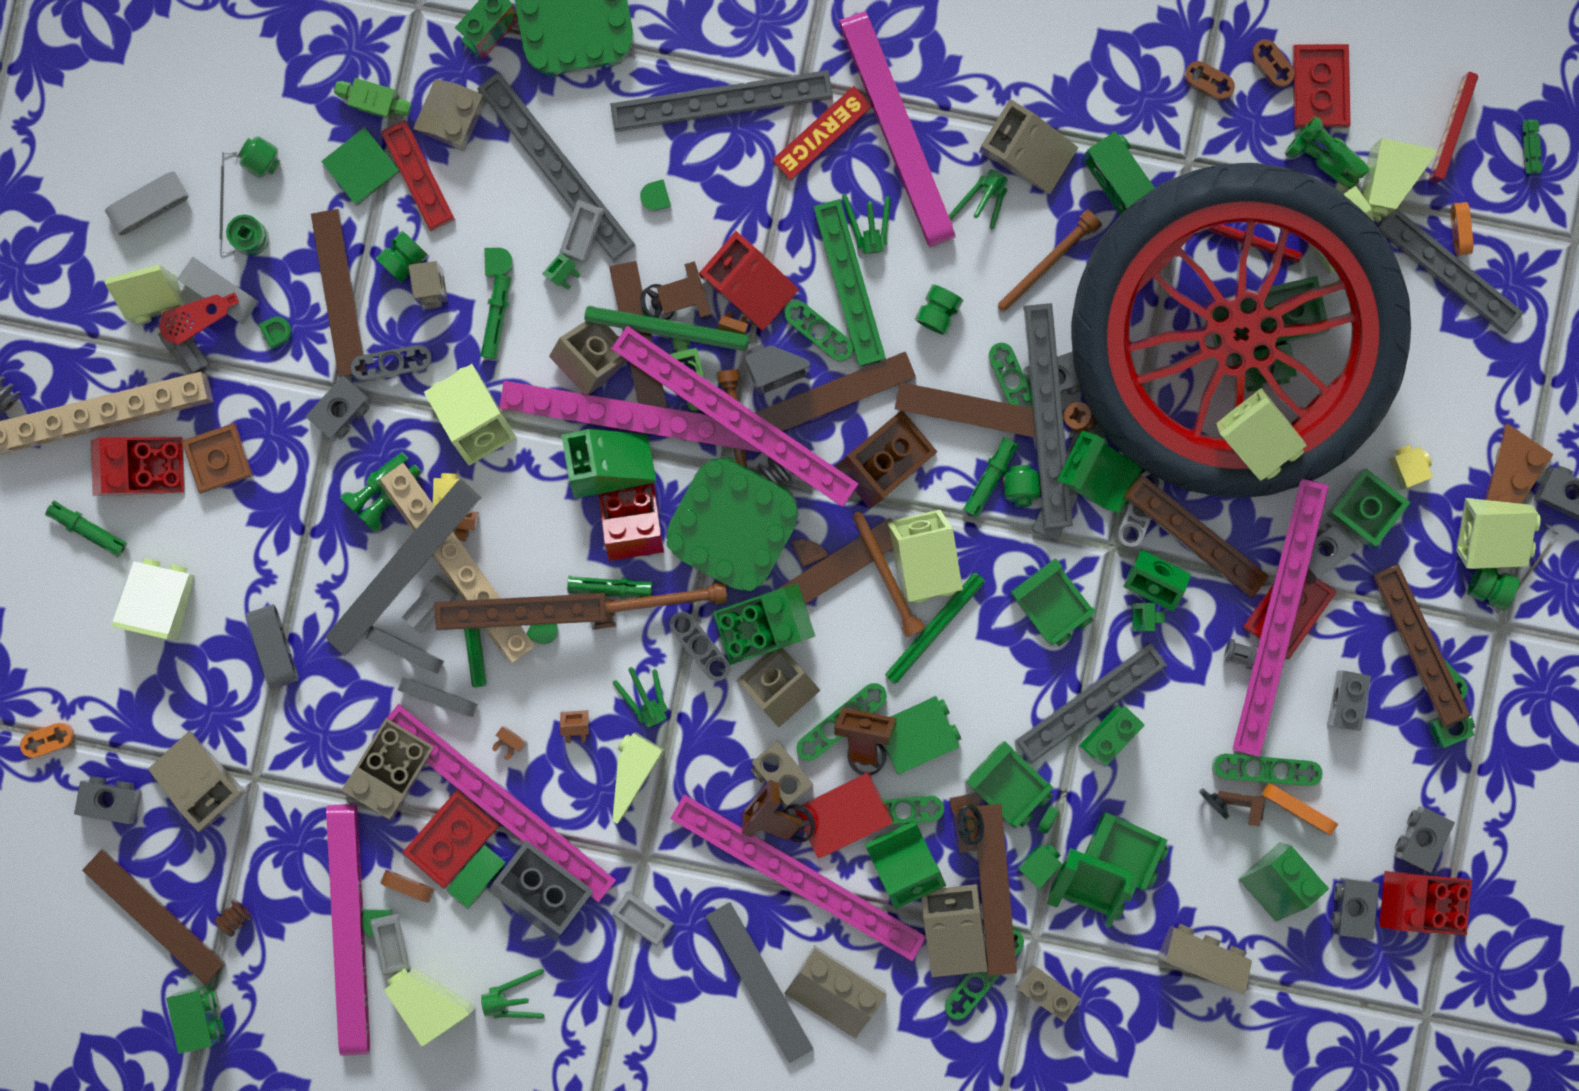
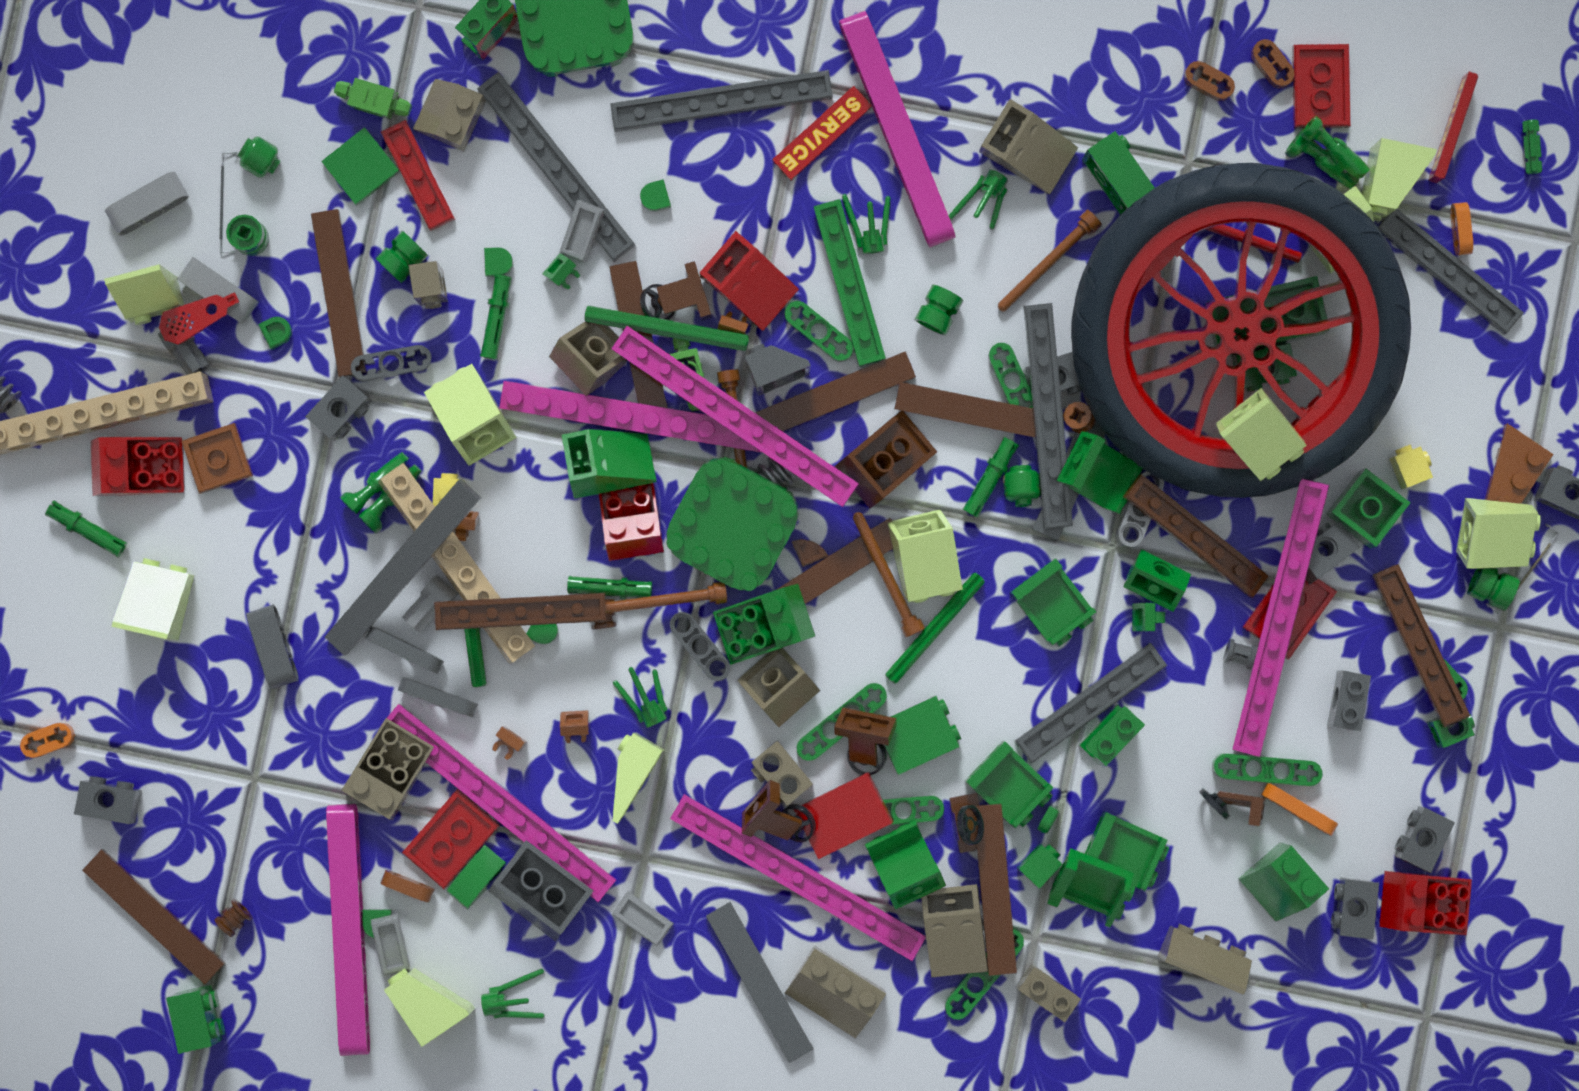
(196, 782): dark tan slope -> none

